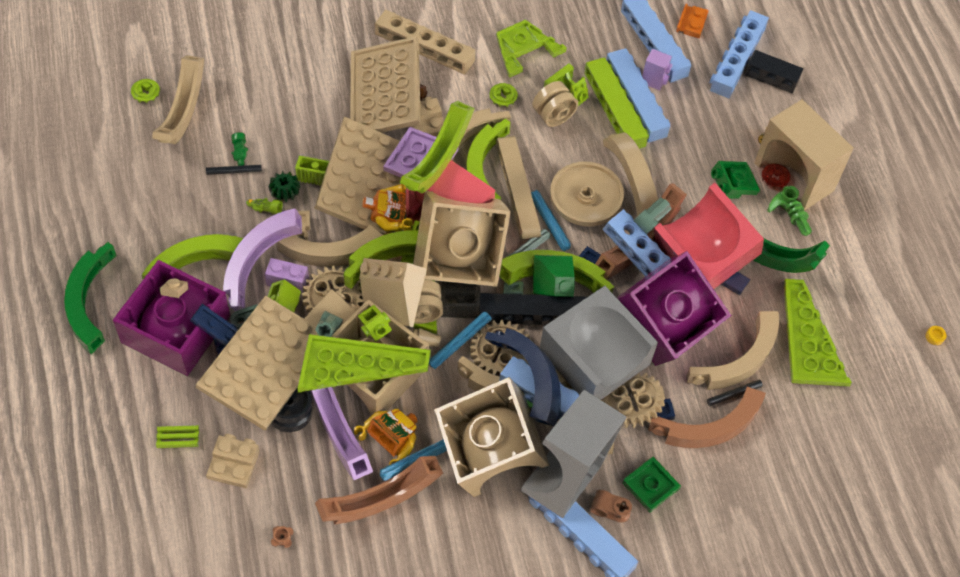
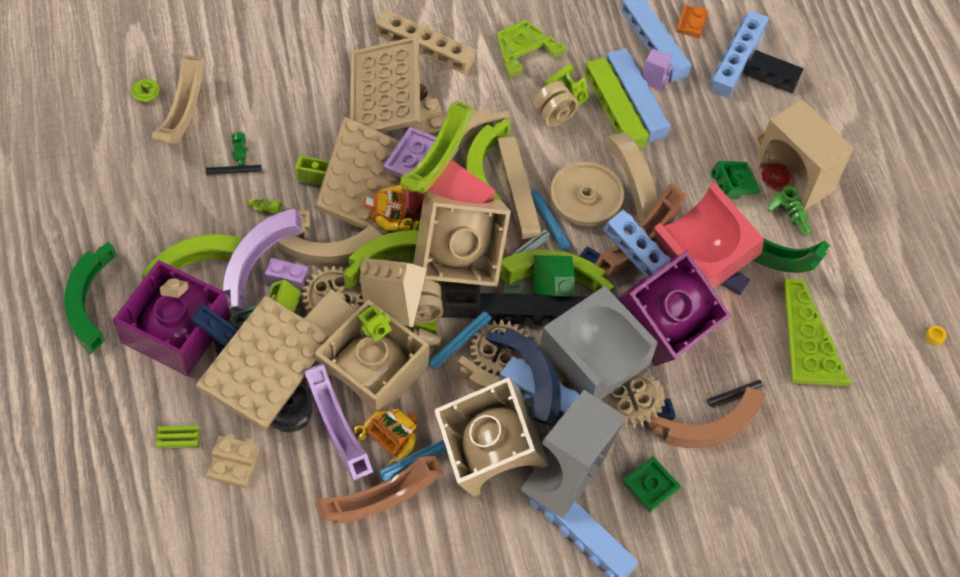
(284, 186): dark green gear -> none
(286, 532): nougat plate -> none
(328, 324): sand green piece -> none
(347, 361): lime wing -> none
(508, 91): lime gear -> none
(609, 506): nougat piece -> none
(650, 218): sand green piece -> none
(739, 370): tan arch -> none

